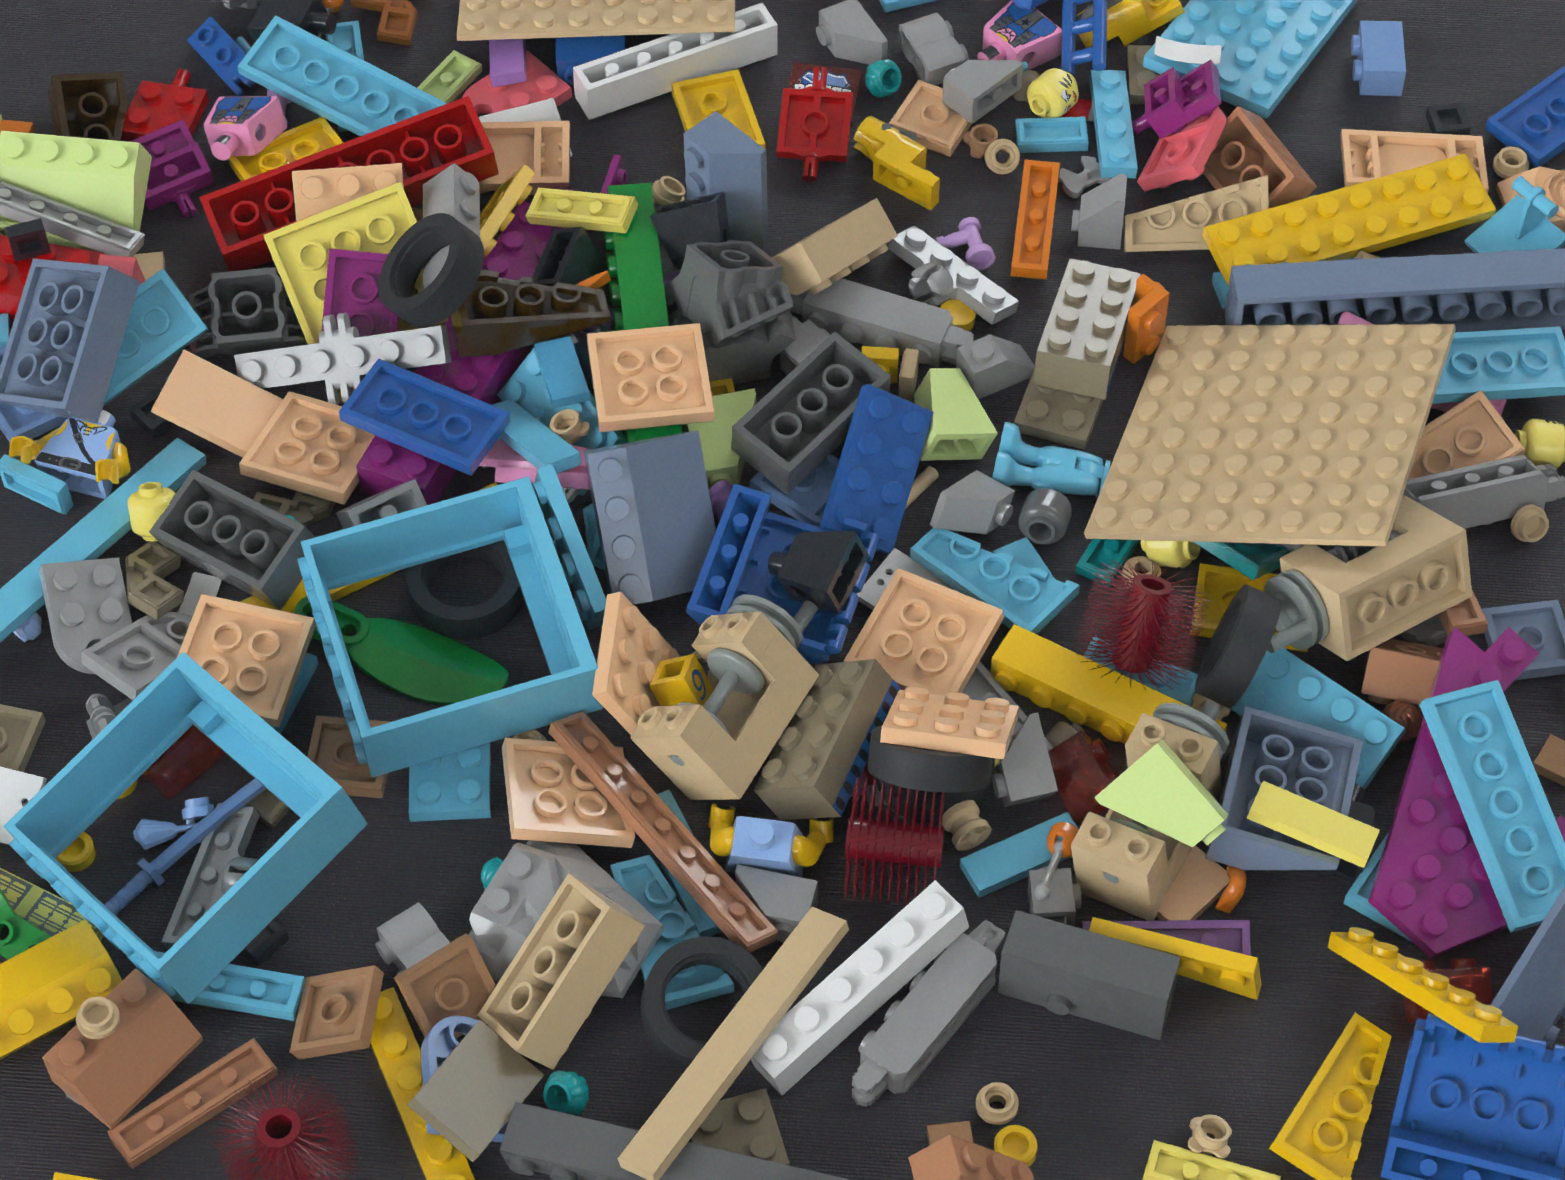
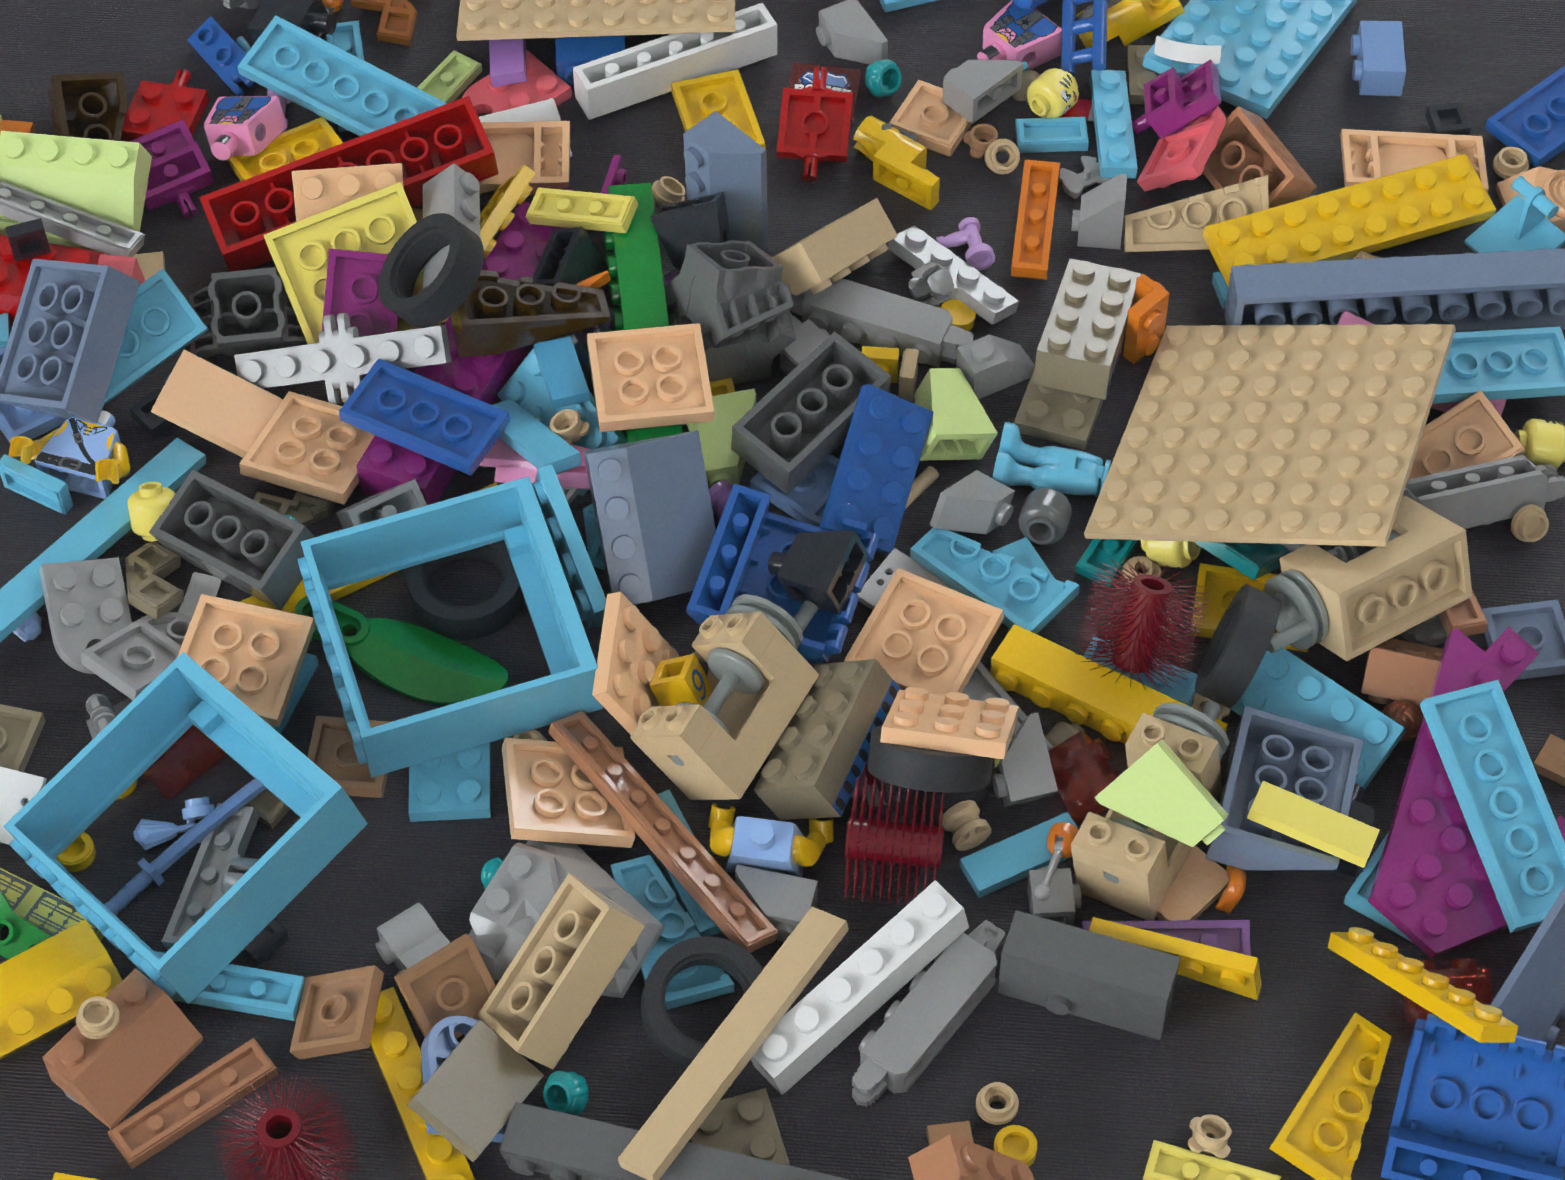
(931, 47): light grey brick -> none

